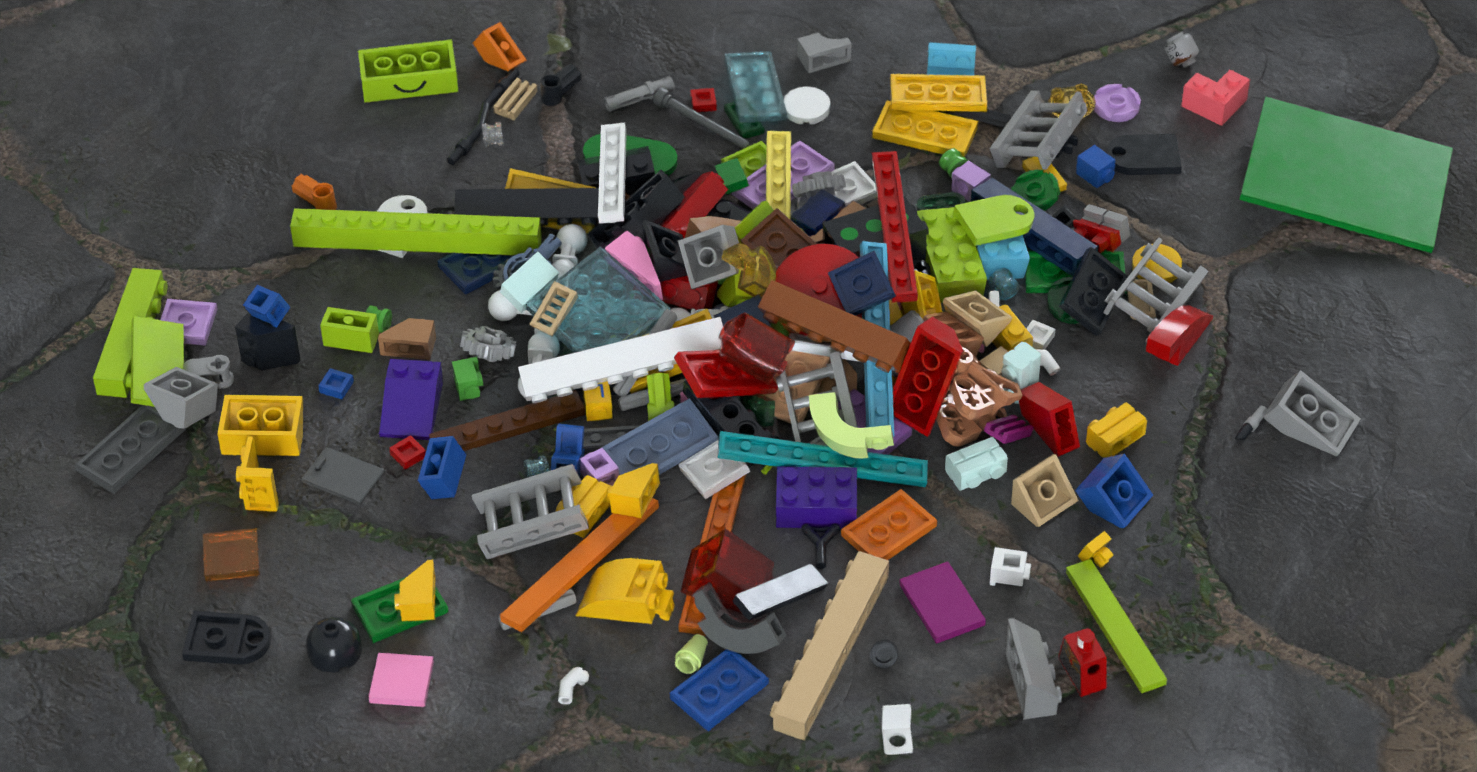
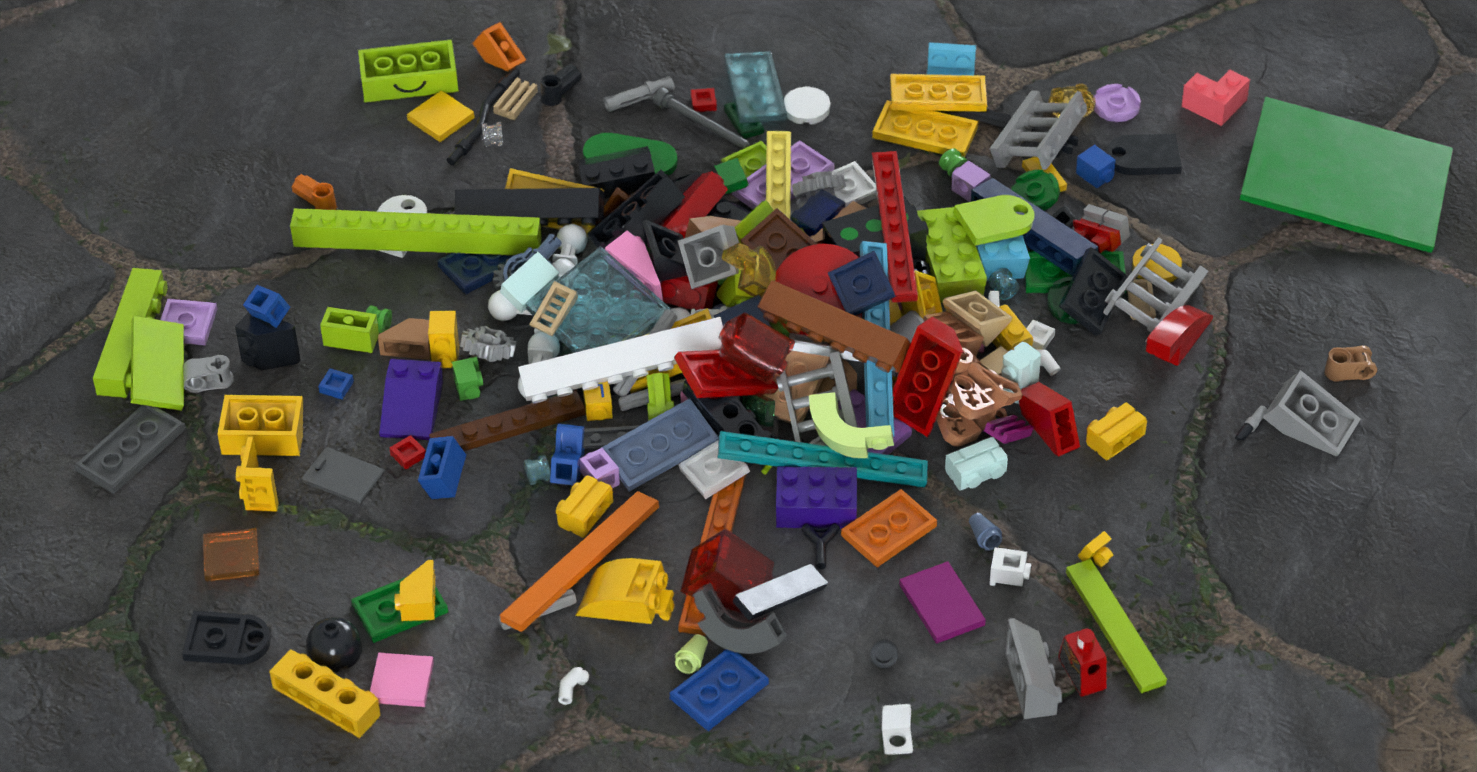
(182, 397): light grey slope -> none
(325, 693): none -> yellow brick
(440, 116): none -> yellow tile
(443, 337): none -> yellow brick
(536, 530): light grey fence -> none
(612, 173): white plate -> none
(634, 491): yellow slope -> none
(822, 52): light grey arch -> none
(830, 646): tan brick -> none
(938, 201): clear green plate -> none
(985, 532): none -> sand blue cone
(1043, 491): tan slope -> none
(1114, 490): blue slope -> none
(1181, 49): light grey head -> none
(1349, 363): none -> medium nougat piece

